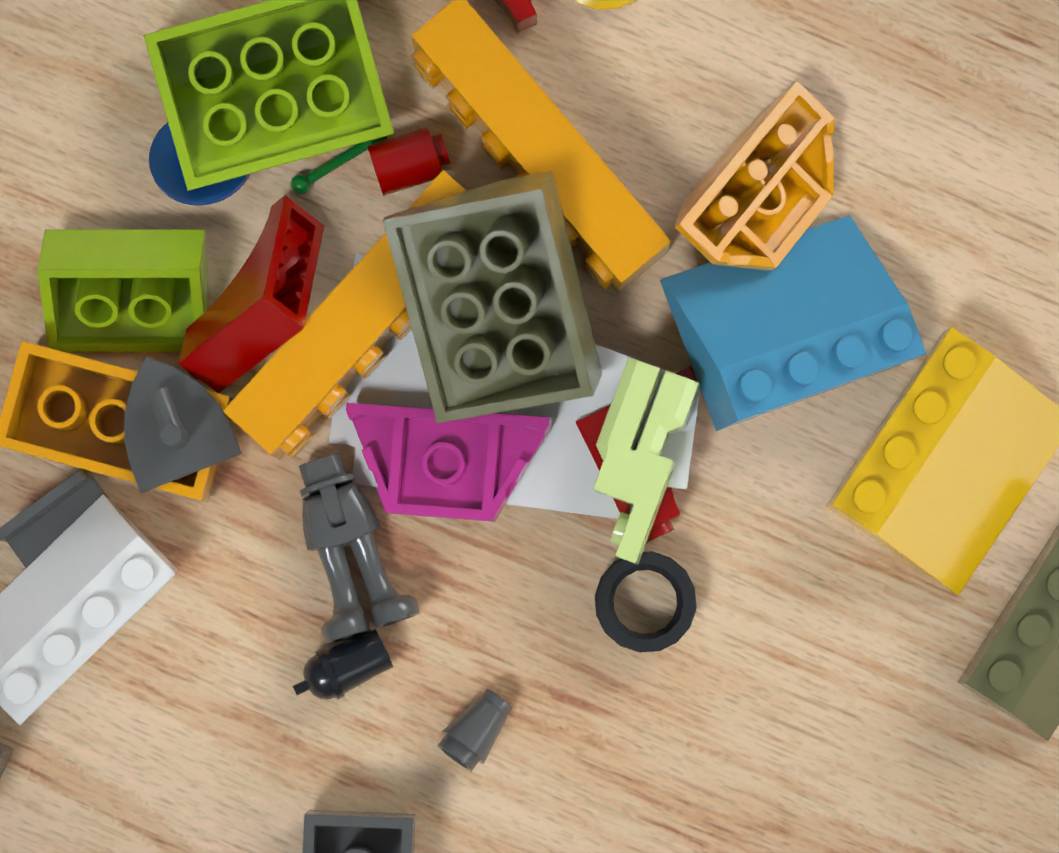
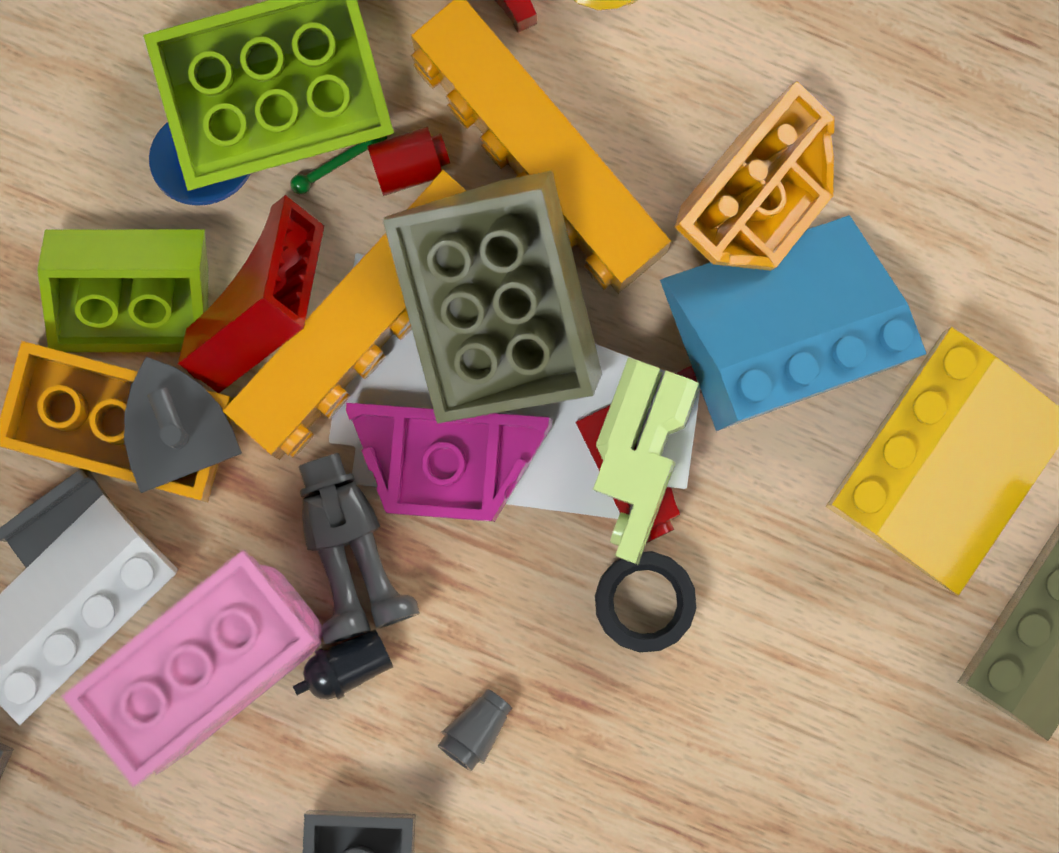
(196, 667): none -> bright pink brick

